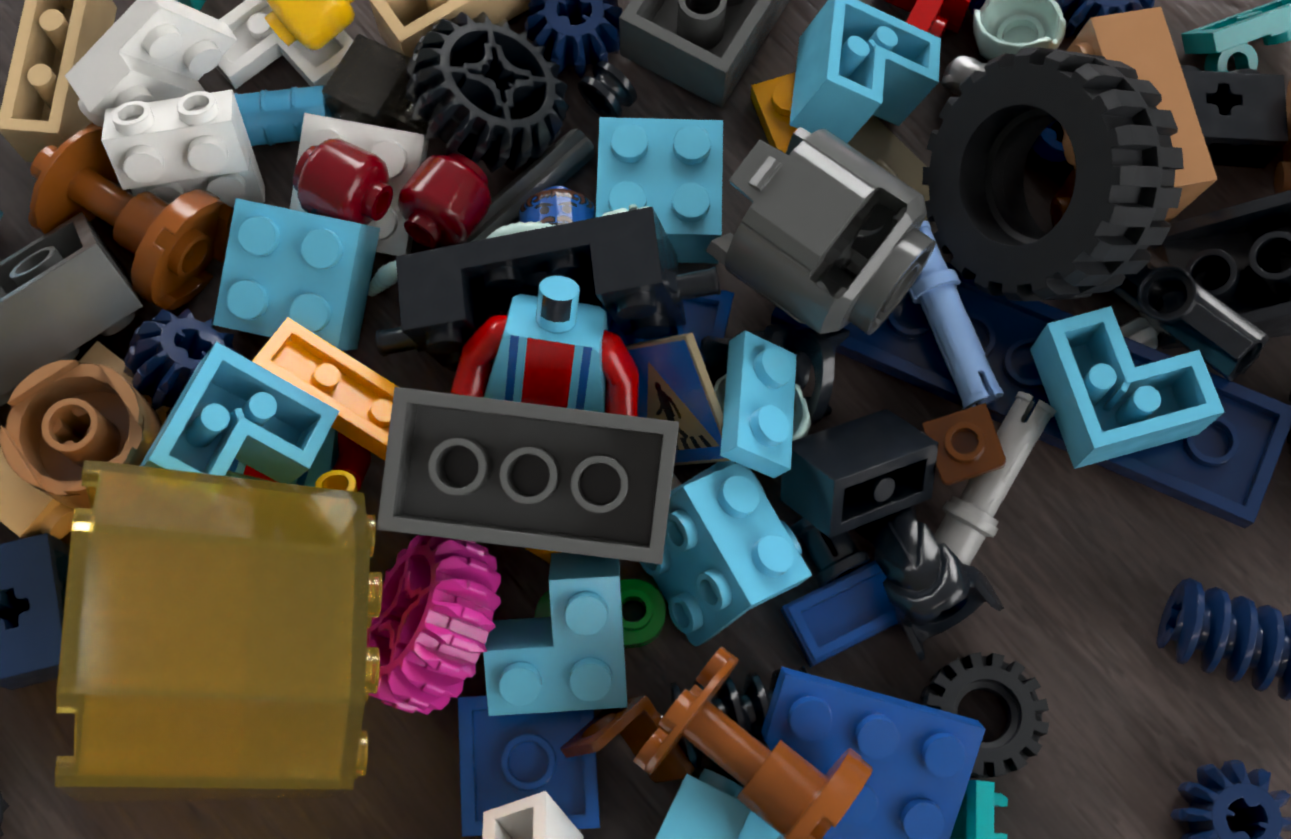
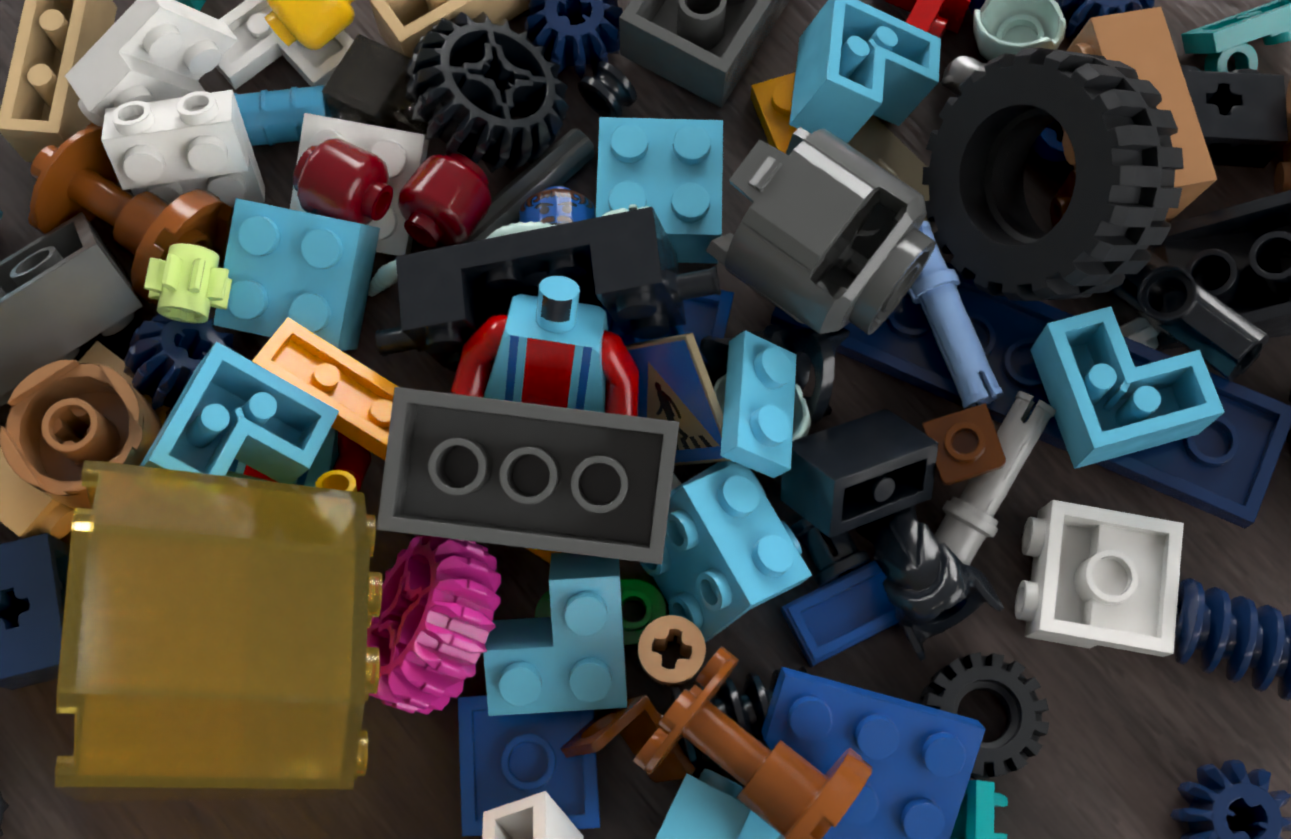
(188, 283): none -> yellowish green gear
(656, 638): none -> light nougat bush
(1101, 578): none -> white plate

